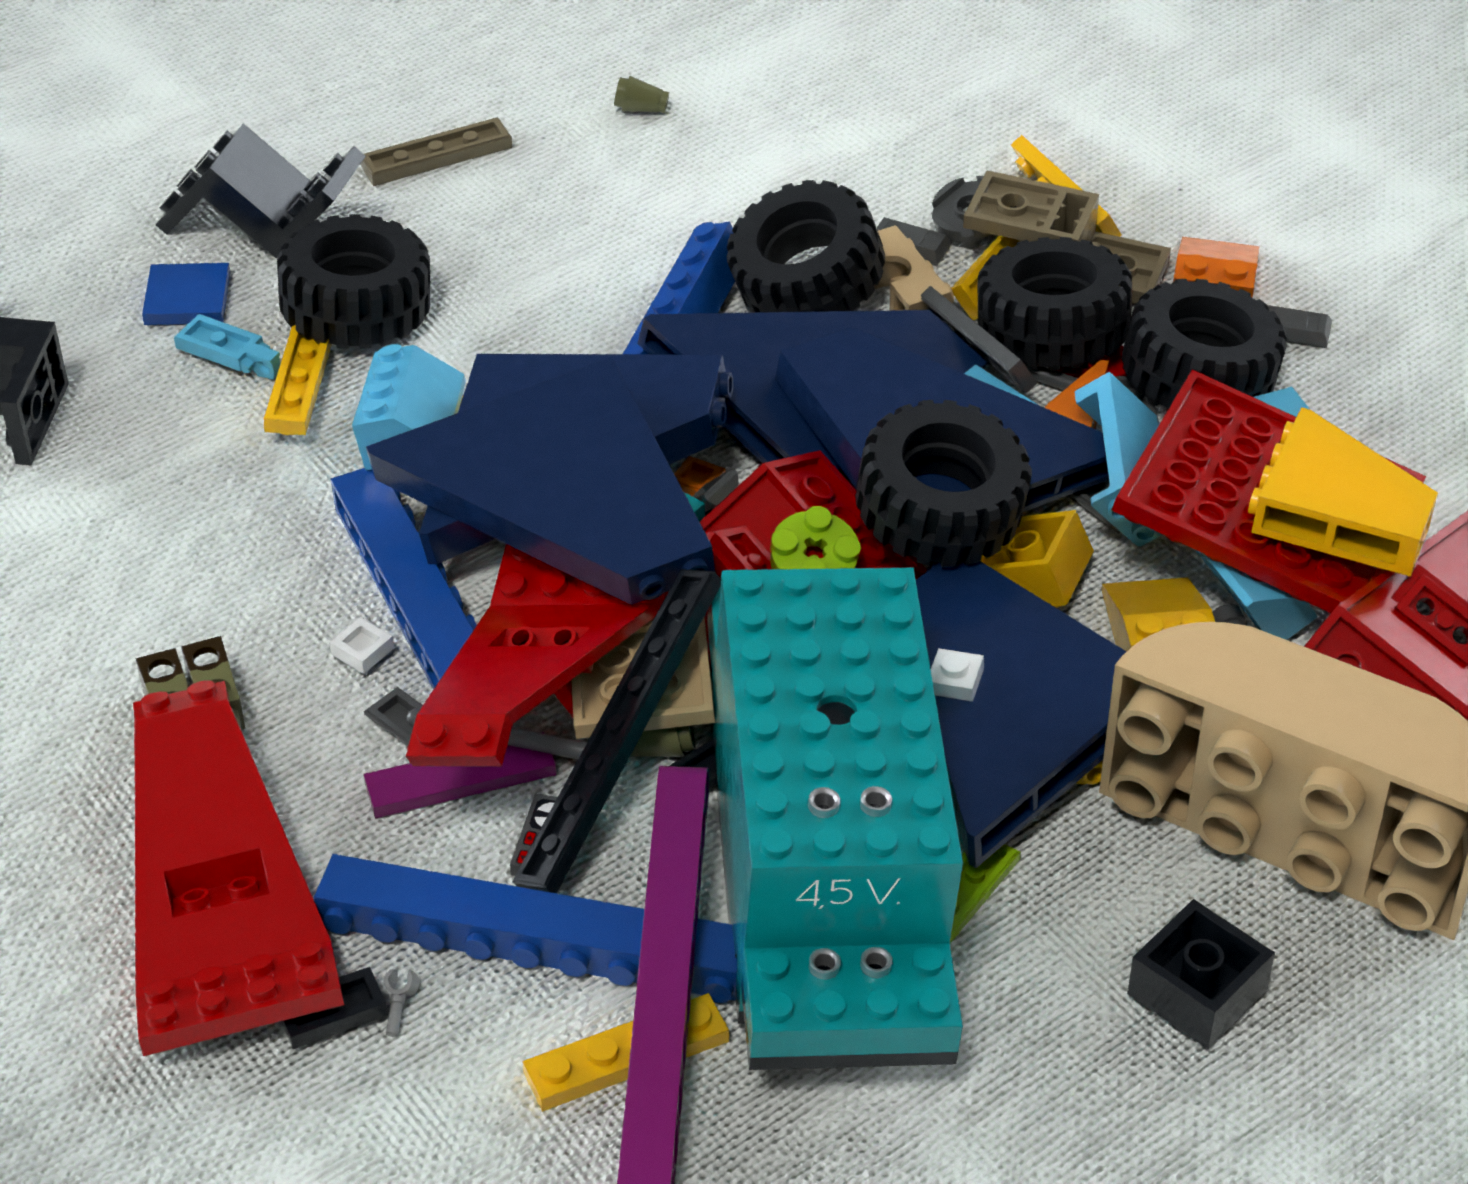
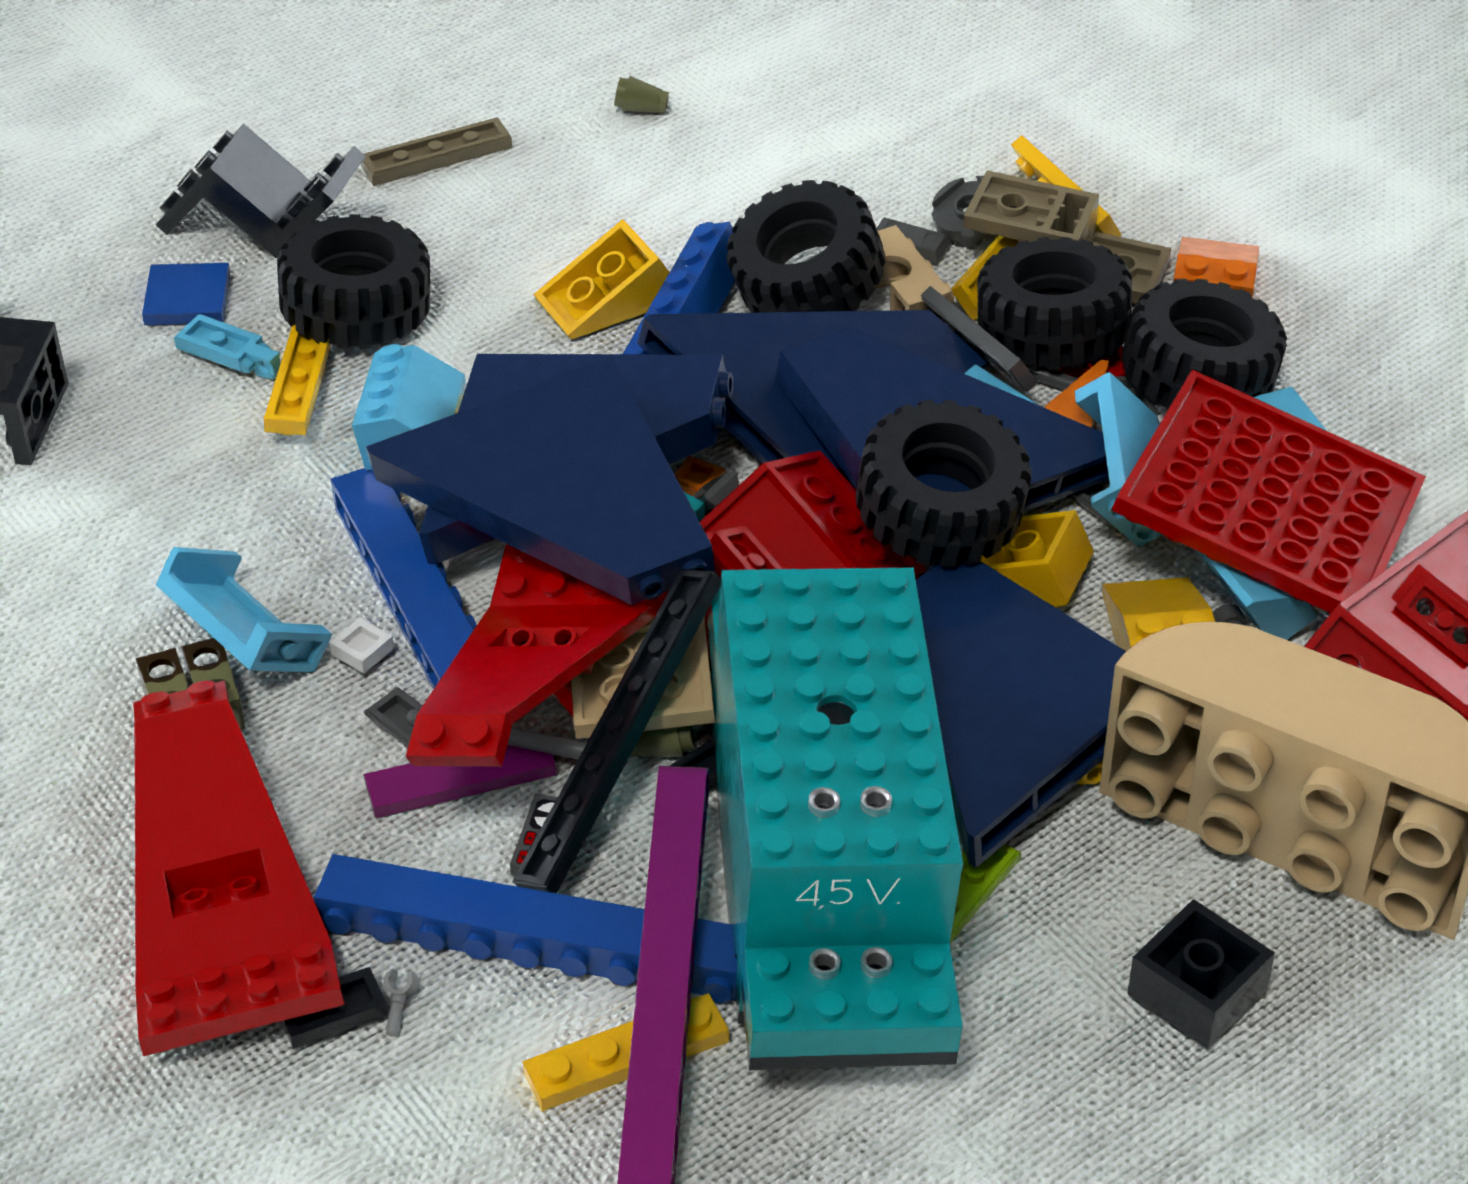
(206, 590): none -> medium azure panel
(604, 283): none -> yellow slope
(818, 529): lime plate -> none
(956, 674): white plate -> none
(1304, 326): dark grey tile -> none
(1341, 498): yellow slope -> none

